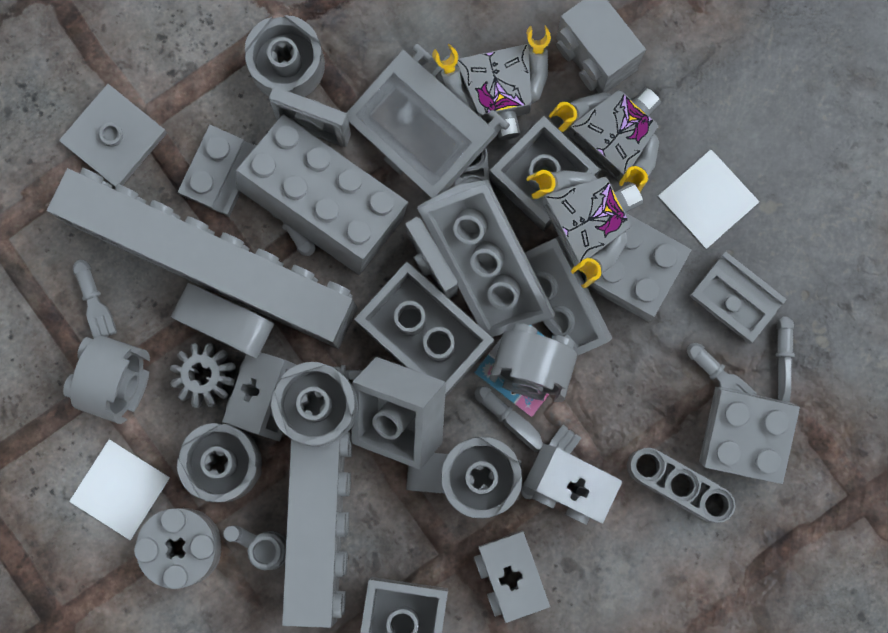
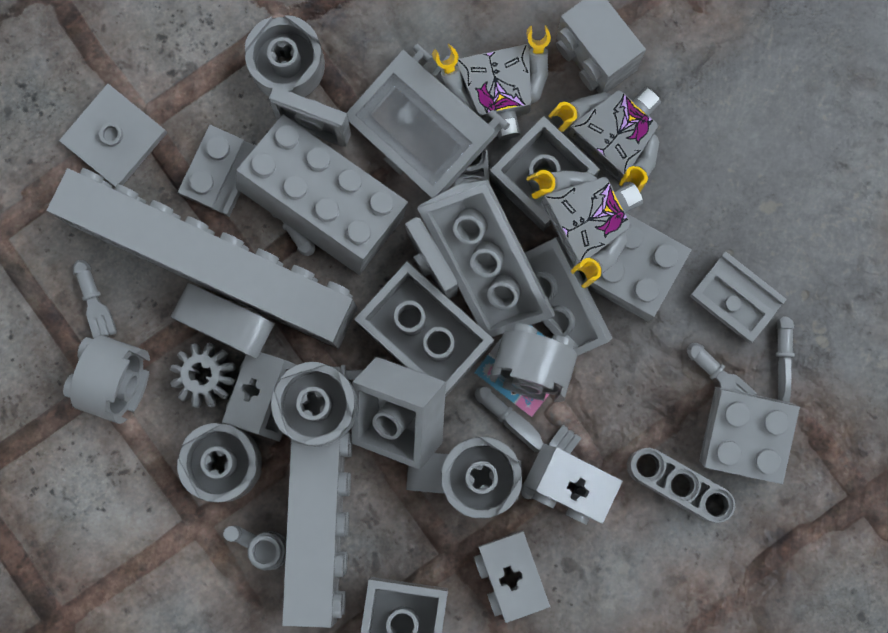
(119, 489): white sticker -> none
(156, 547): light grey brick -> none
(708, 198): white sticker -> none

